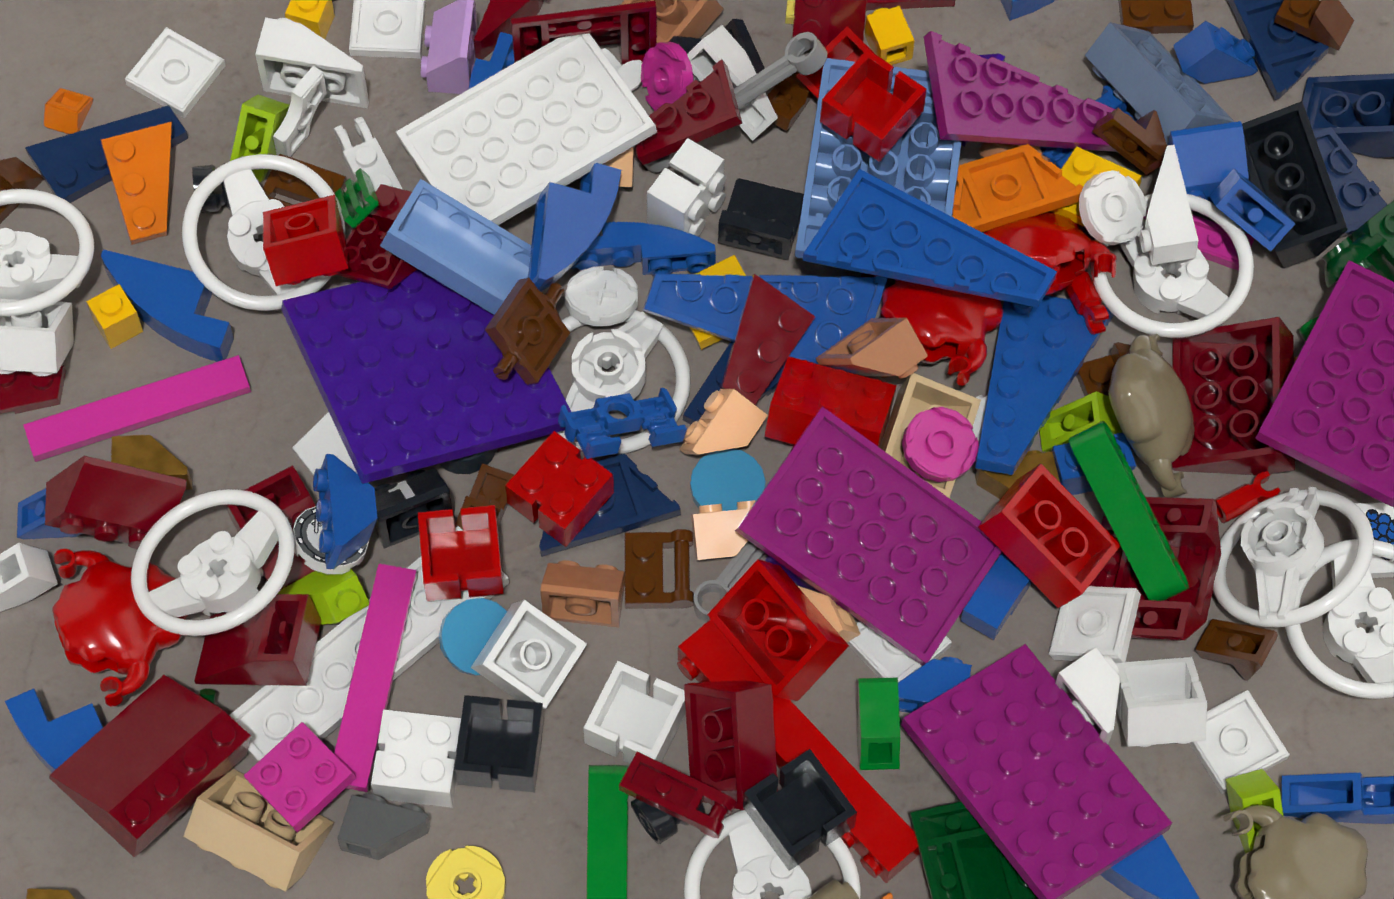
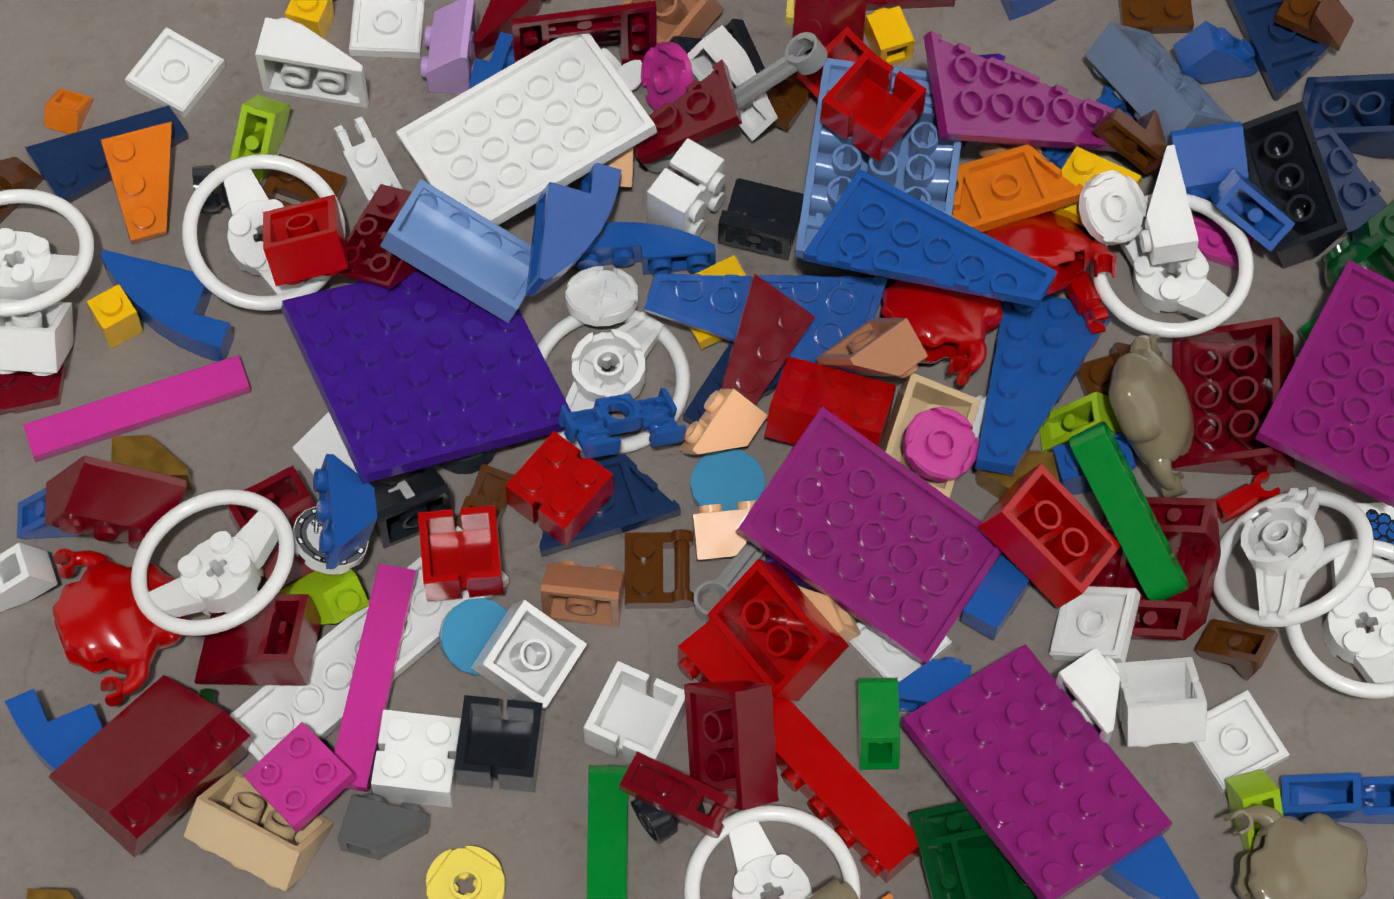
(303, 104): white tile -> none
(351, 201): green tile -> none
(528, 330): reddish brown plate -> none
(802, 812): black piece -> none

